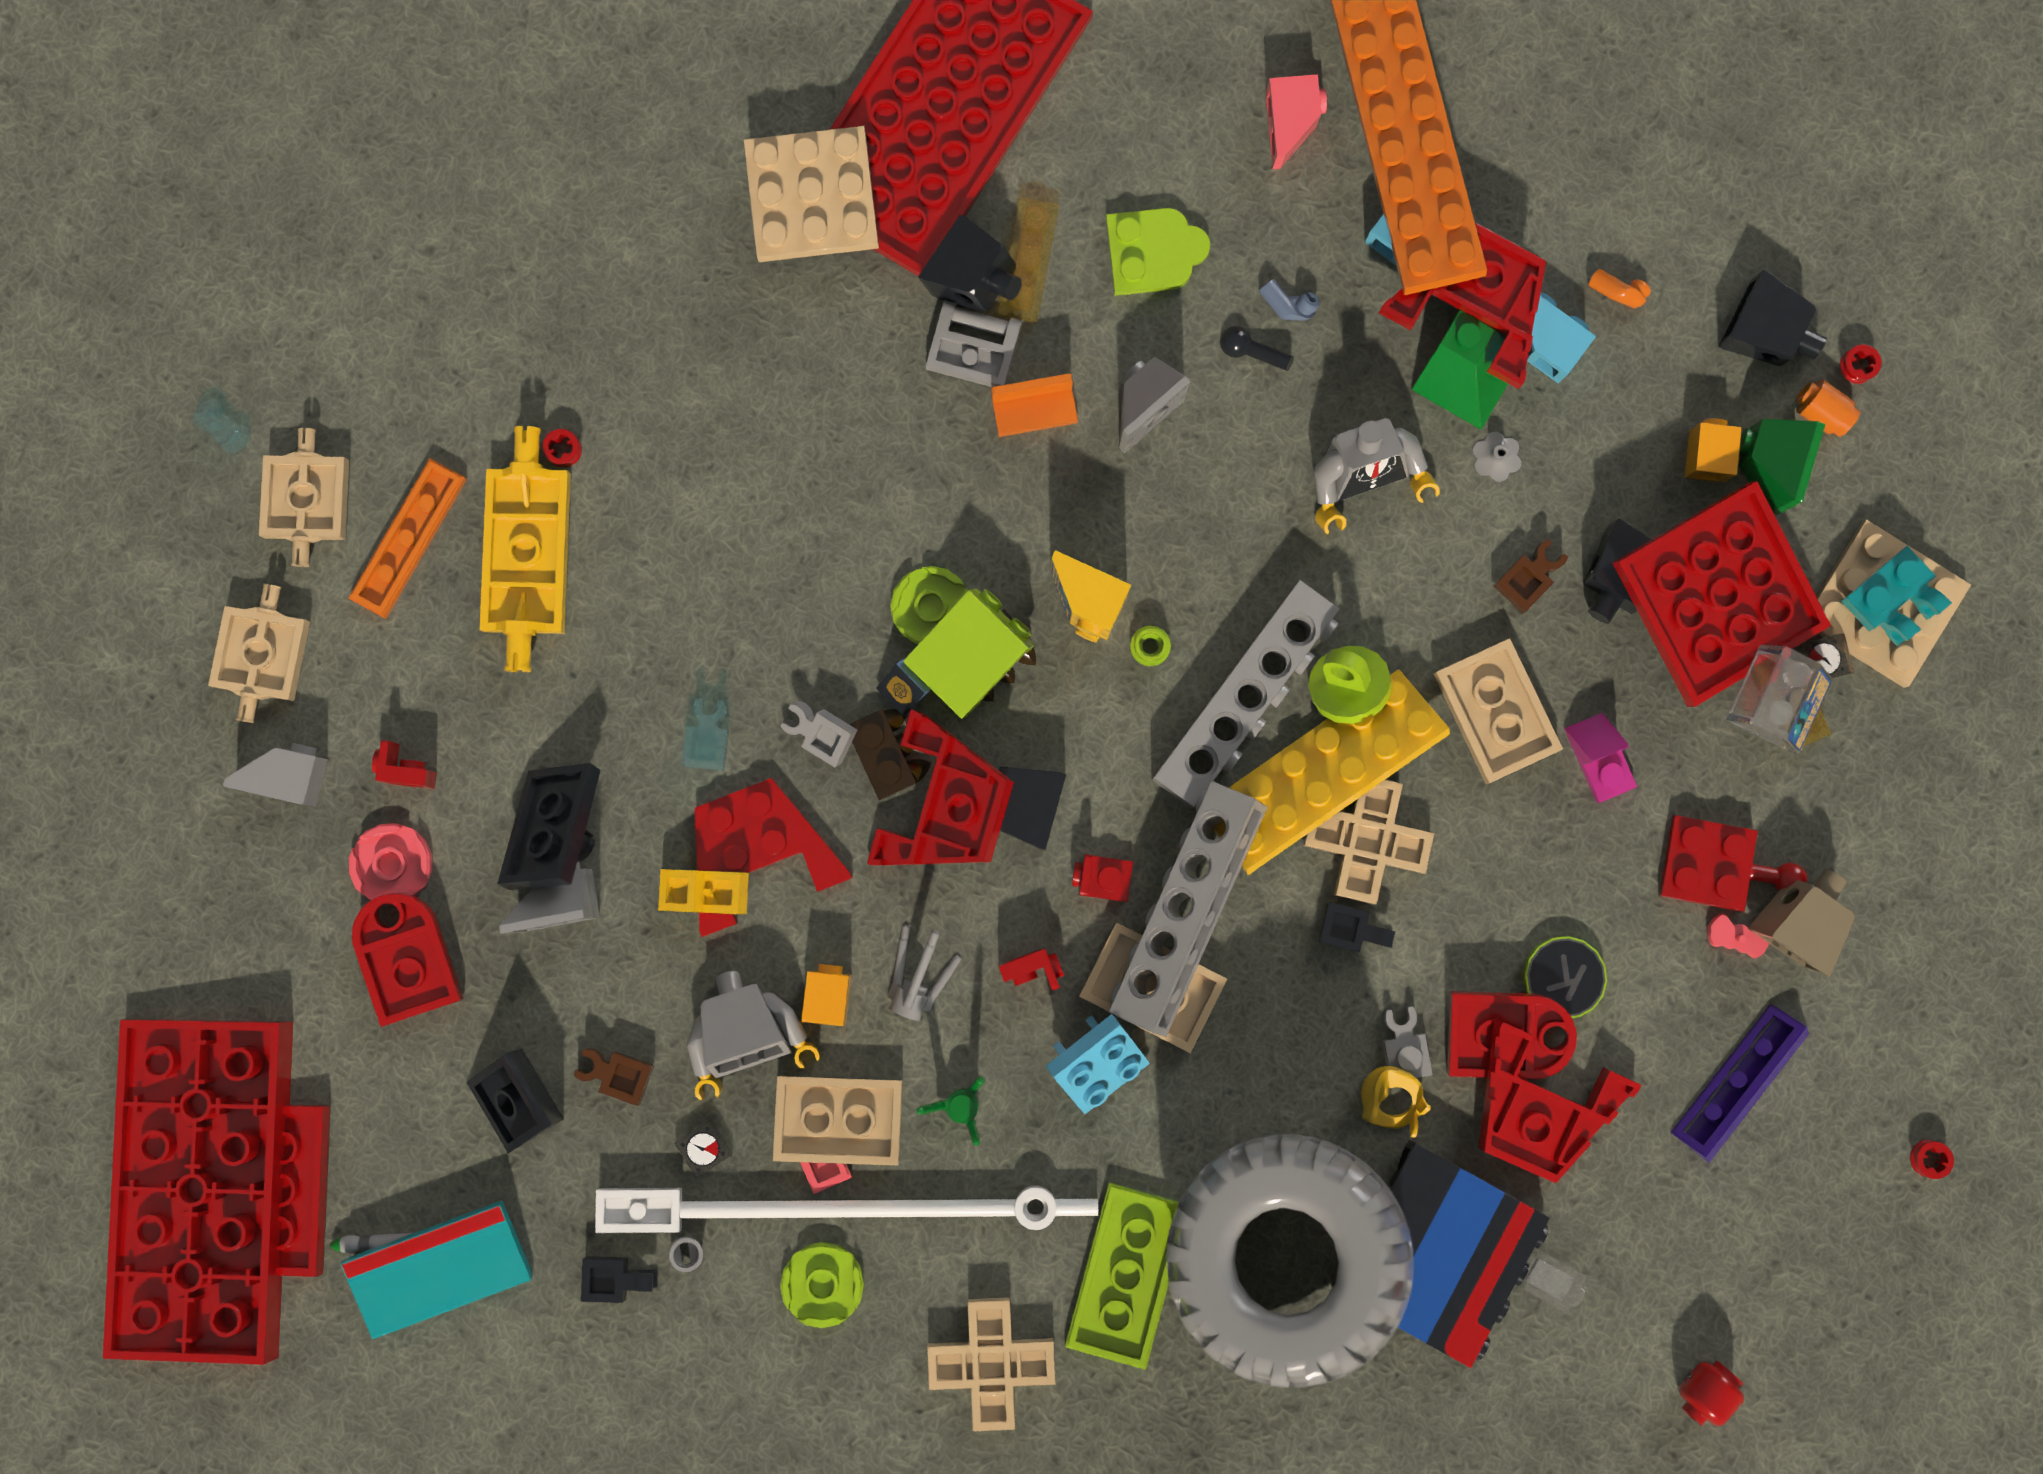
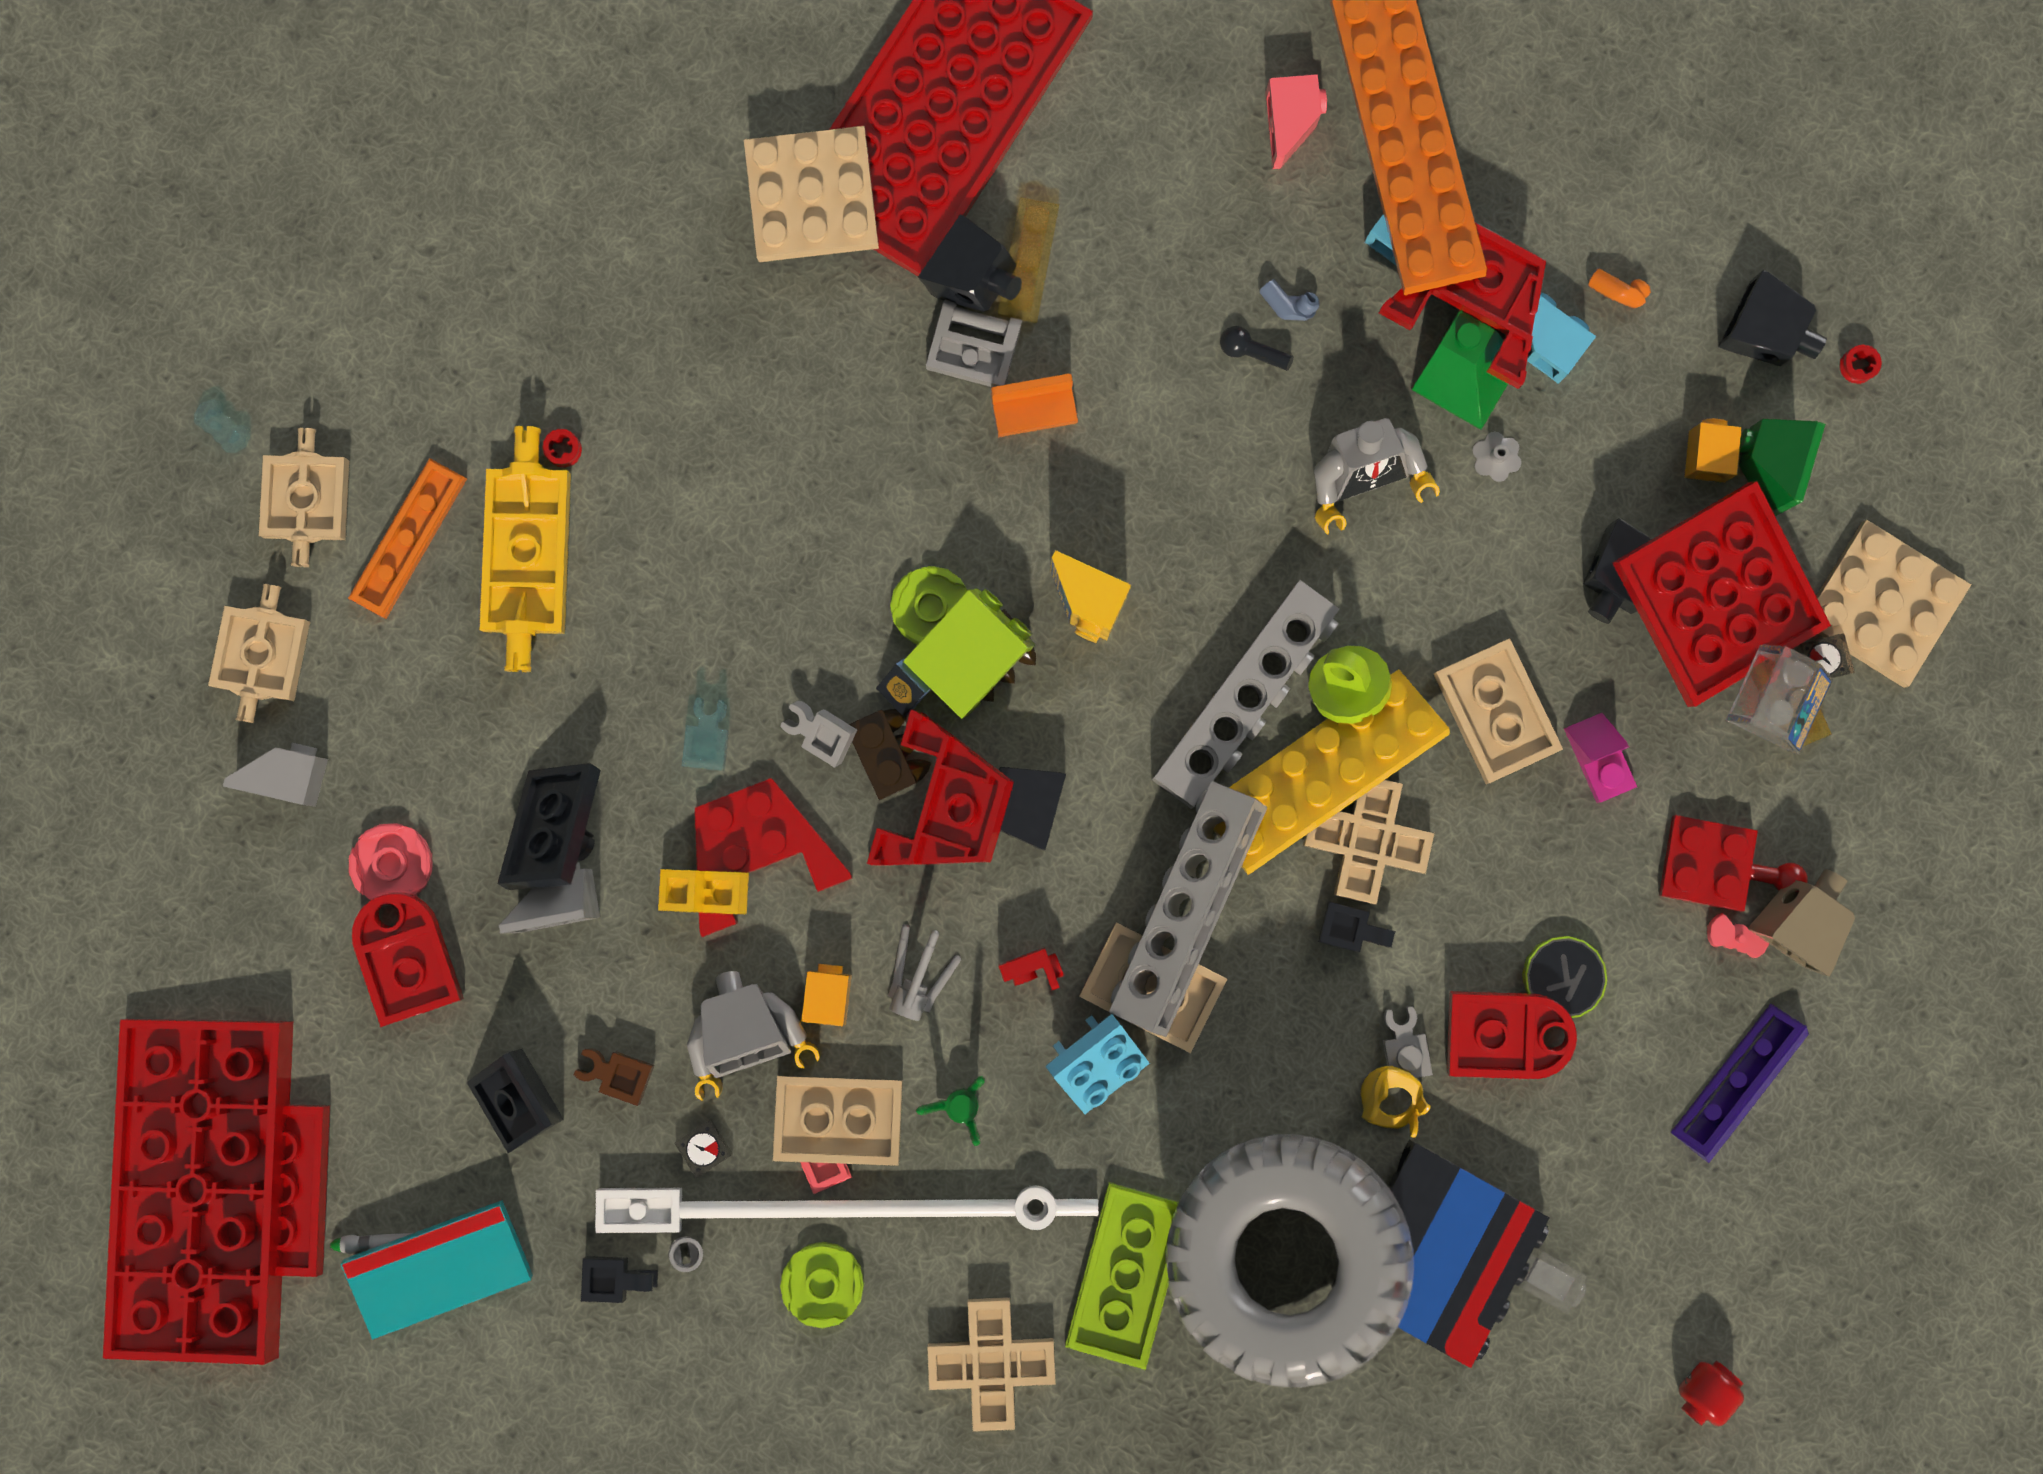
(409, 773): red bracket -> none
(1103, 877): red bracket -> none
(1148, 398): light grey slope -> none
(1153, 250): lime plate -> none
(1161, 639): lime plate -> none
(1528, 579): reddish brown plate -> none
(1534, 1124): red wing -> none
(1827, 405): orange brick -> none
(1891, 586): teal plate -> none
(1945, 1164): red bush -> none

